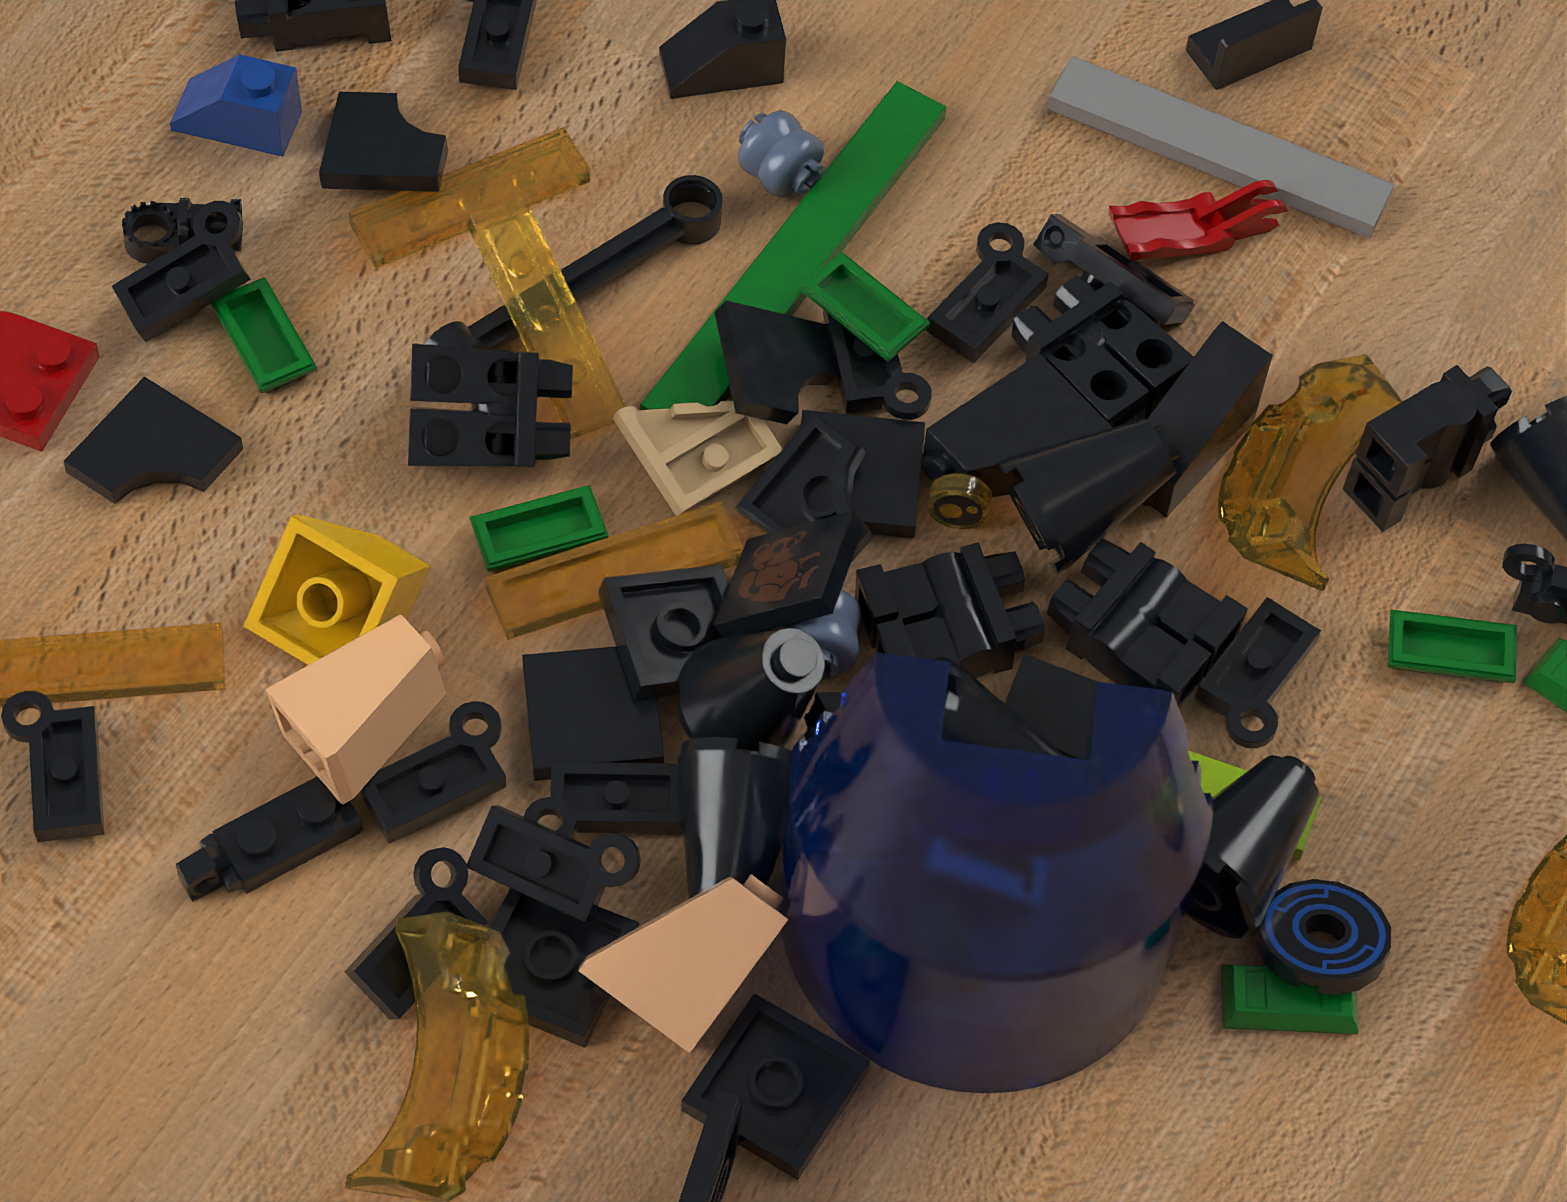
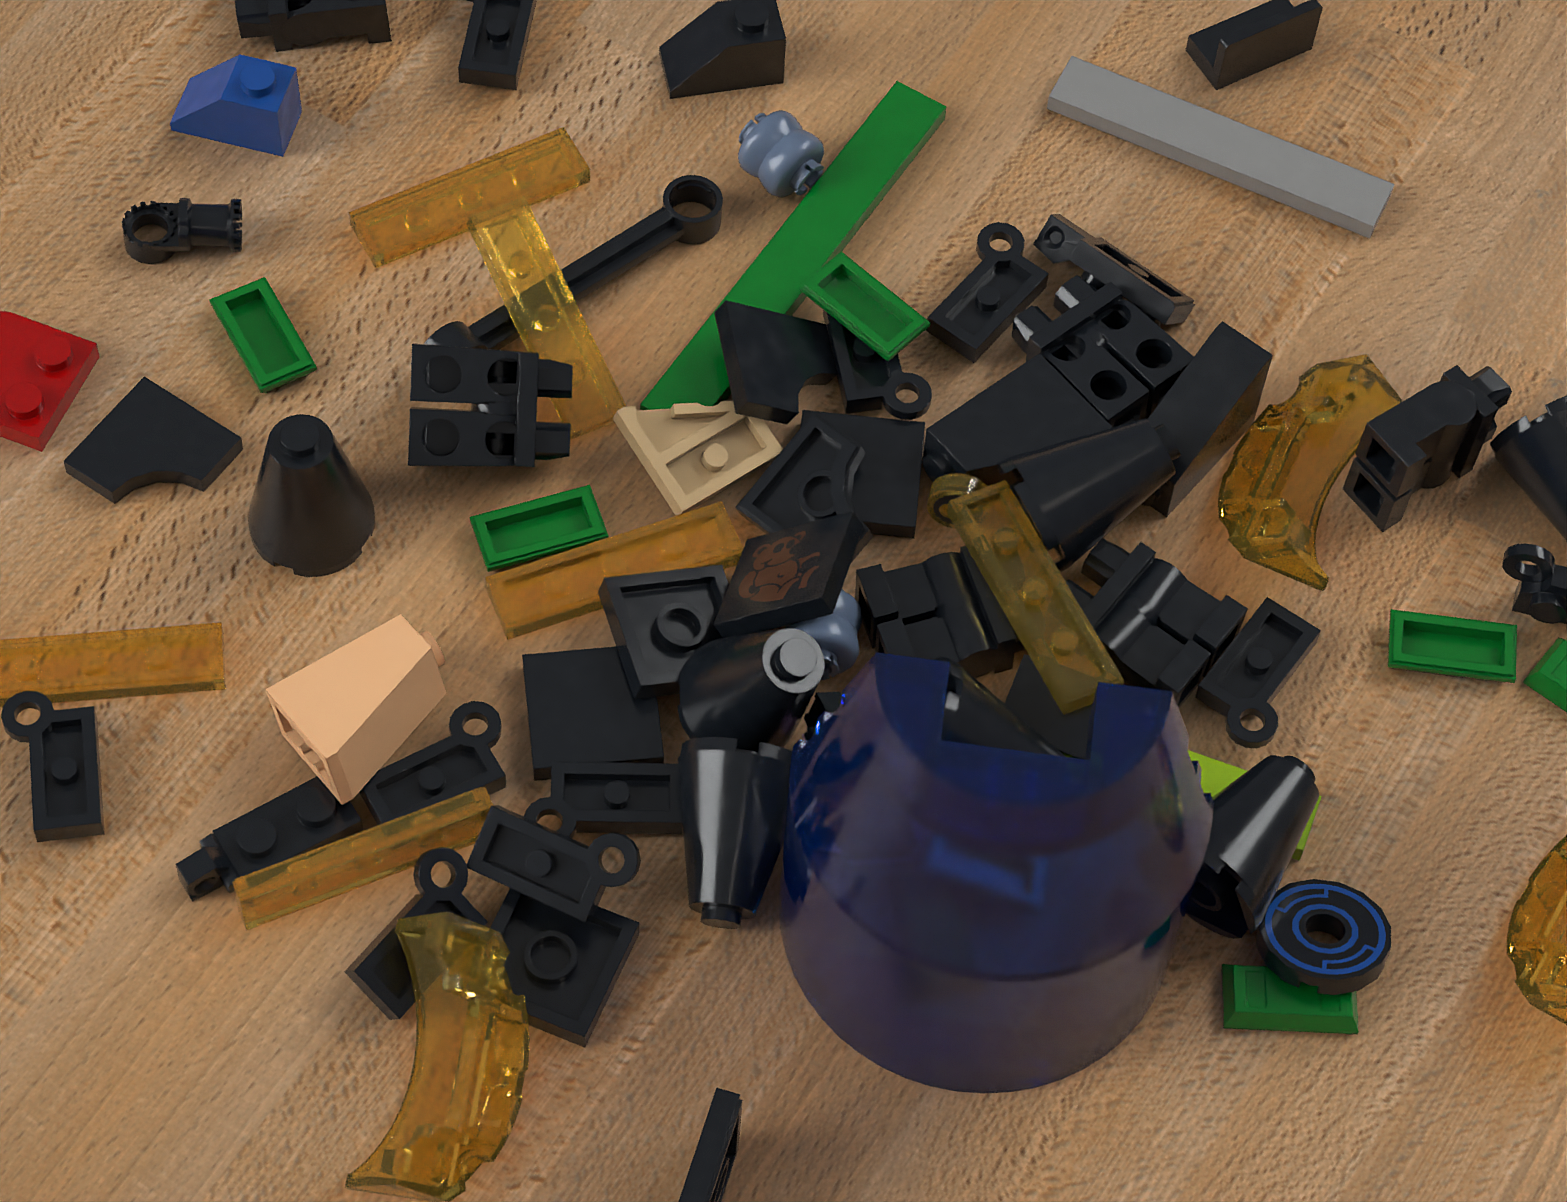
(186, 275): black hinge -> none
(309, 501): none -> black cone
(332, 587): yellow slope -> none
(359, 858): none -> clear yellow tile
(378, 149): black tile -> none
(691, 958): light nougat slope -> none
(789, 1083): black tile -> none
(1033, 595): none -> clear yellow tile
(1195, 223): red arm -> none

